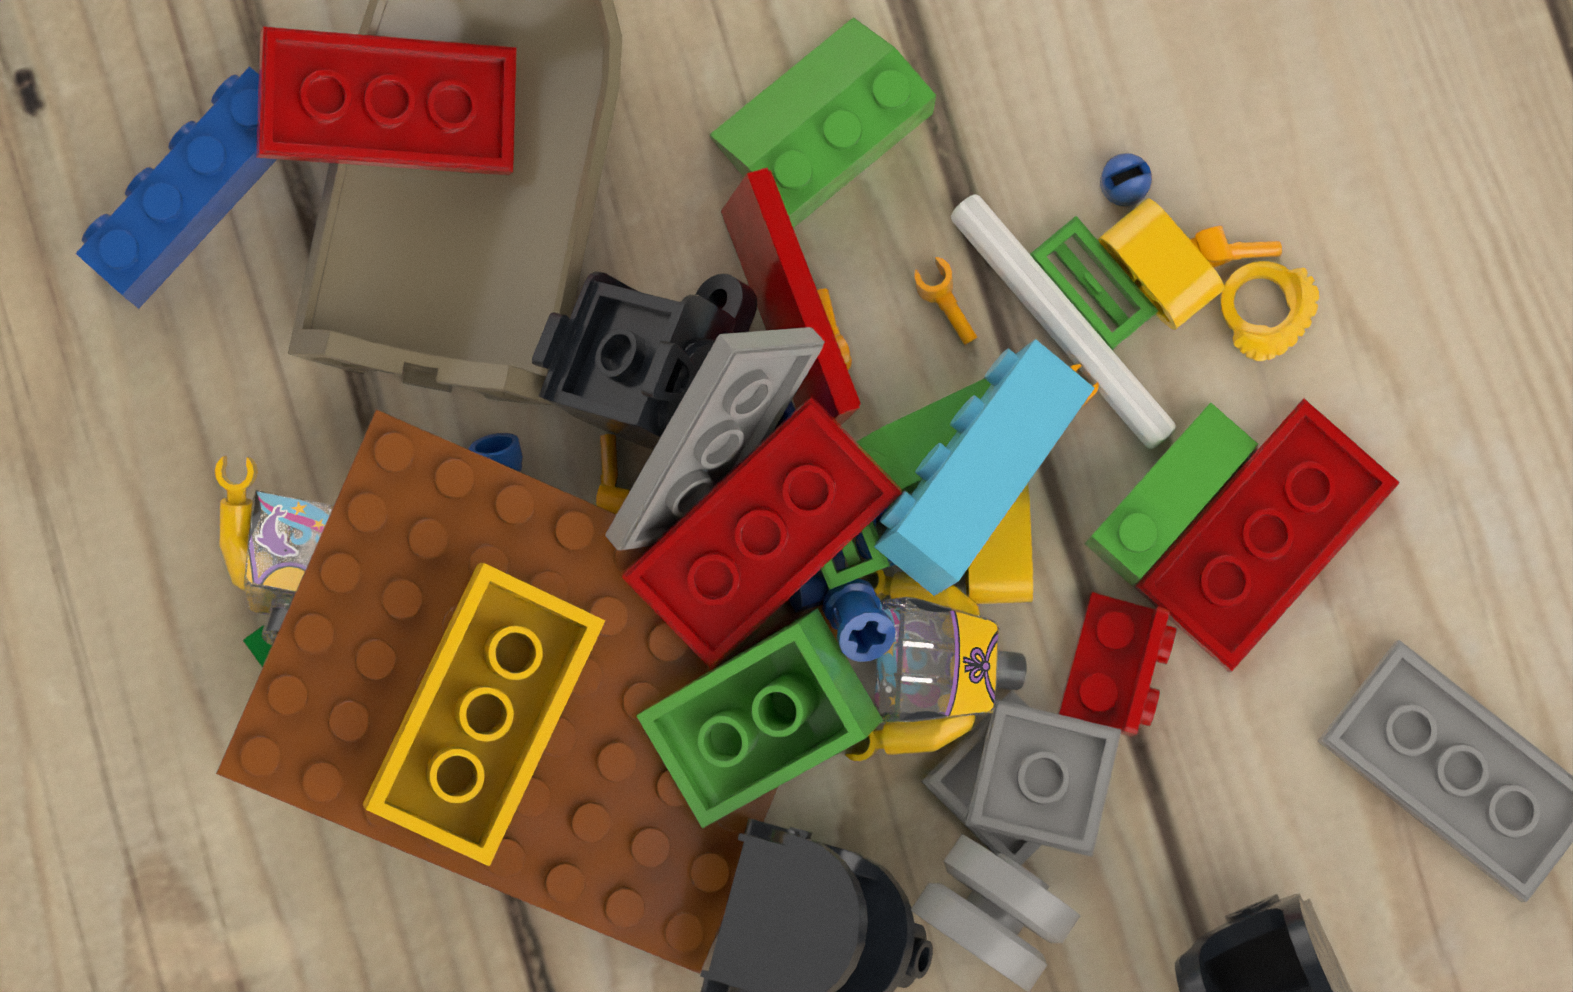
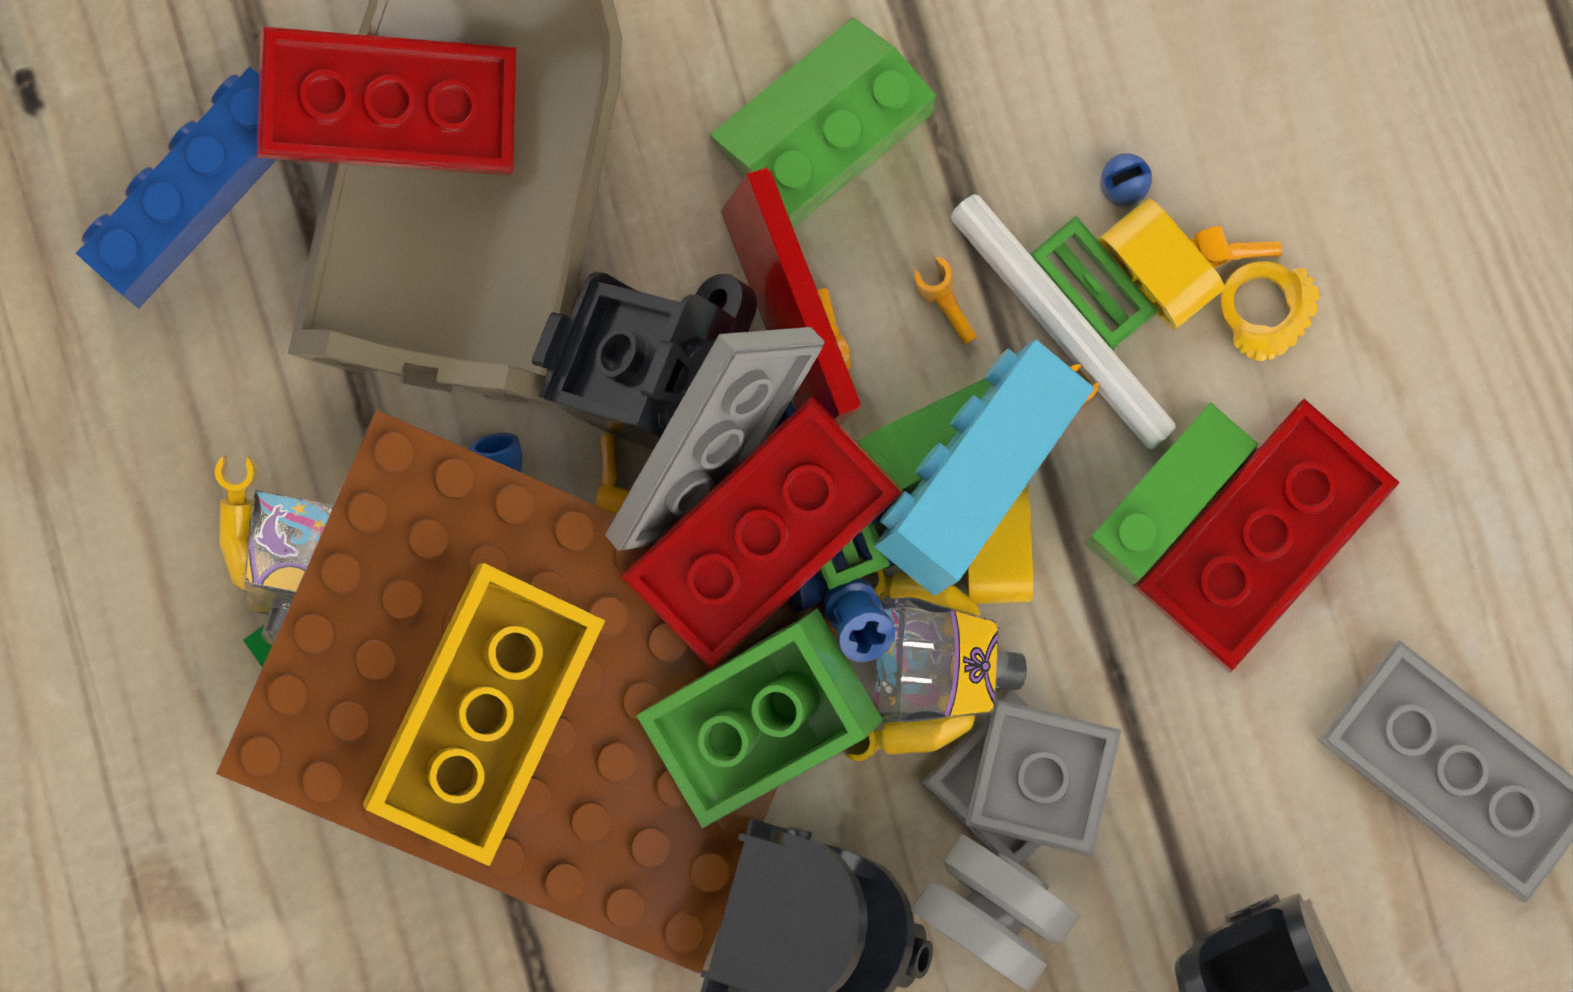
(1117, 663): red bracket -> none

